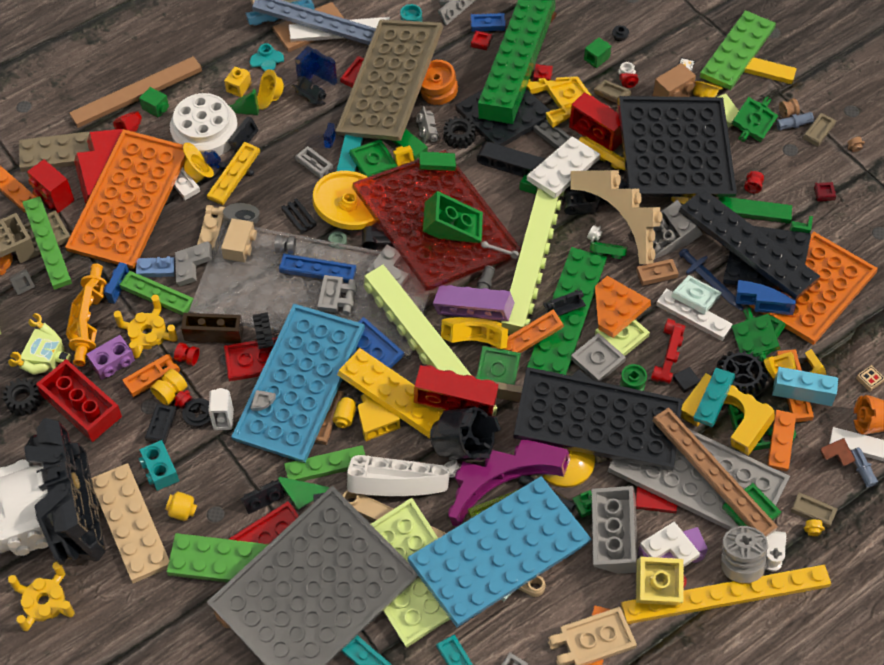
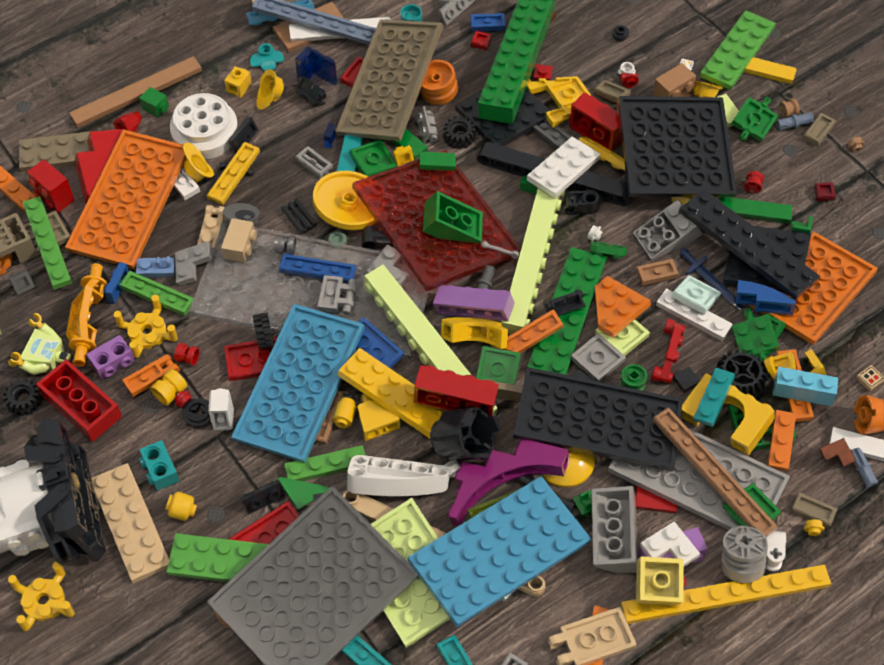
(160, 423): black plate -> none
(212, 158): clear blue plate -> none
(212, 327): dark brown brick -> none
(246, 104): green tile -> none
(262, 400): light grey tile -> none
(597, 52): green brick -> none
(640, 219): tan arch -> none

